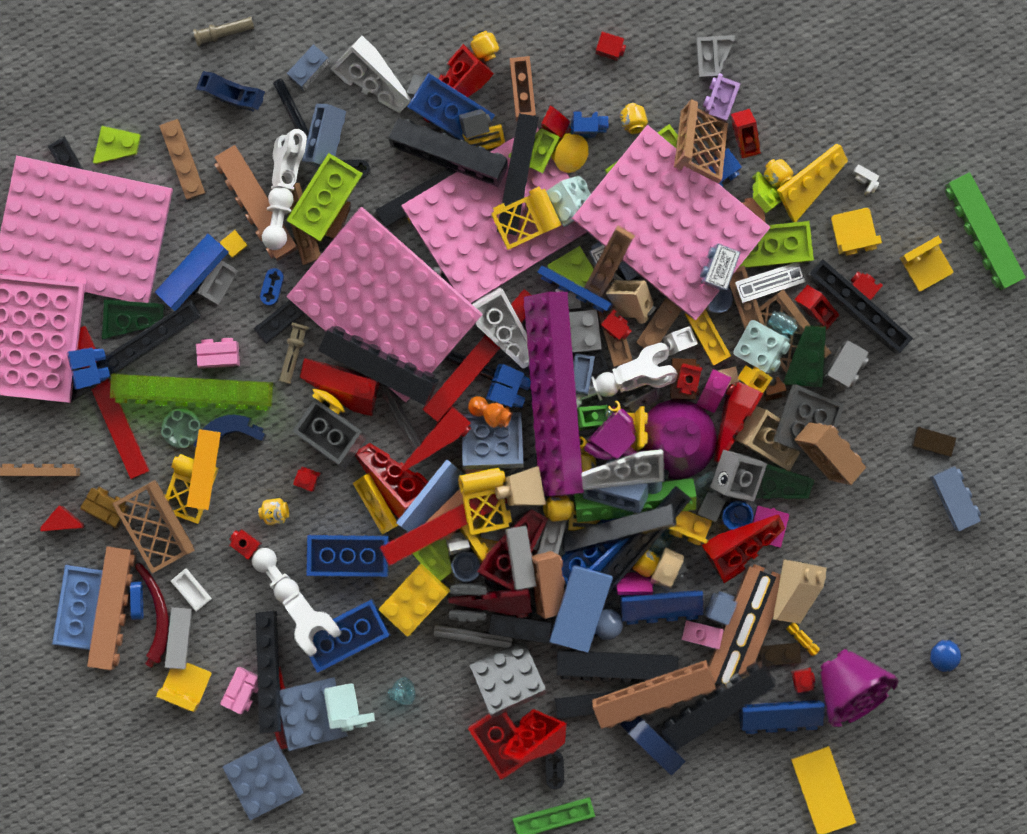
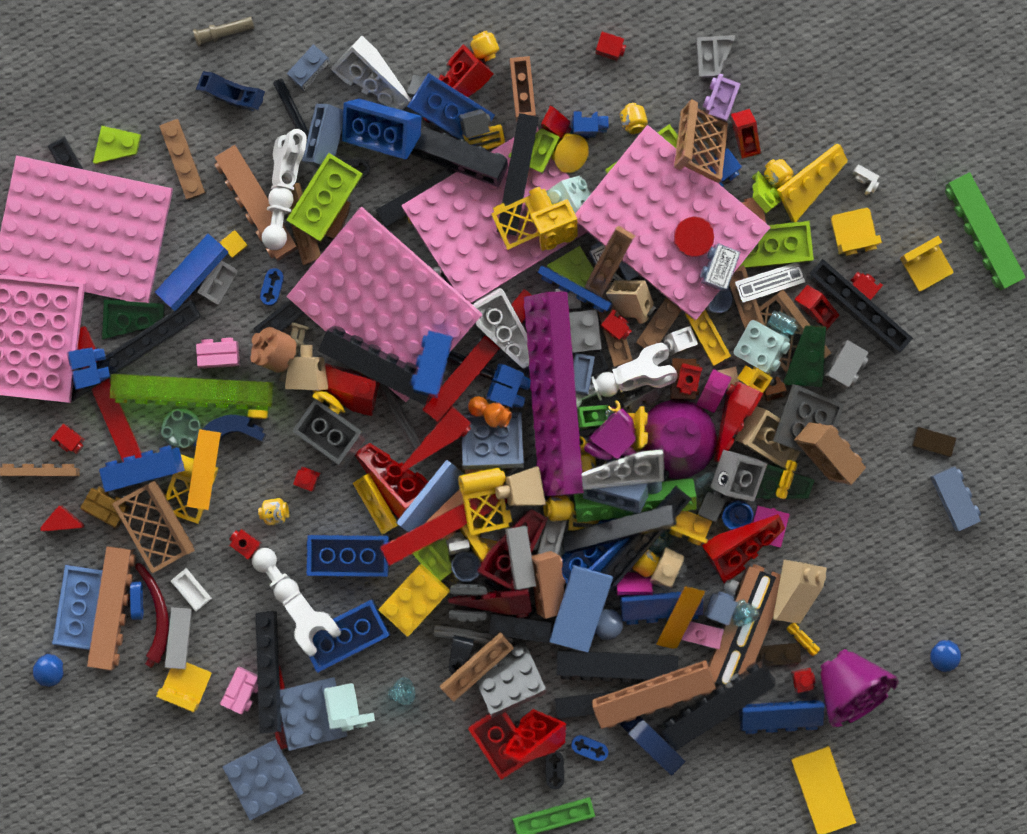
(48, 670): none -> blue hair
(68, 439): none -> red brick
(141, 469): none -> blue brick
(257, 414): none -> yellow tile
(272, 349): none -> nougat brick
(306, 371): none -> tan torso
(380, 128): none -> blue slope
(431, 364): none -> blue brick
(460, 652): none -> black piece
(476, 667): none -> medium nougat plate
(555, 225): none -> yellow bracket
(587, 752): none -> blue beam
(680, 617): none -> light orange sticker
(693, 236): none -> red tile
(731, 587): none -> light grey hinge
(744, 613): none -> clear light blue brick
(786, 479): none -> yellow axle

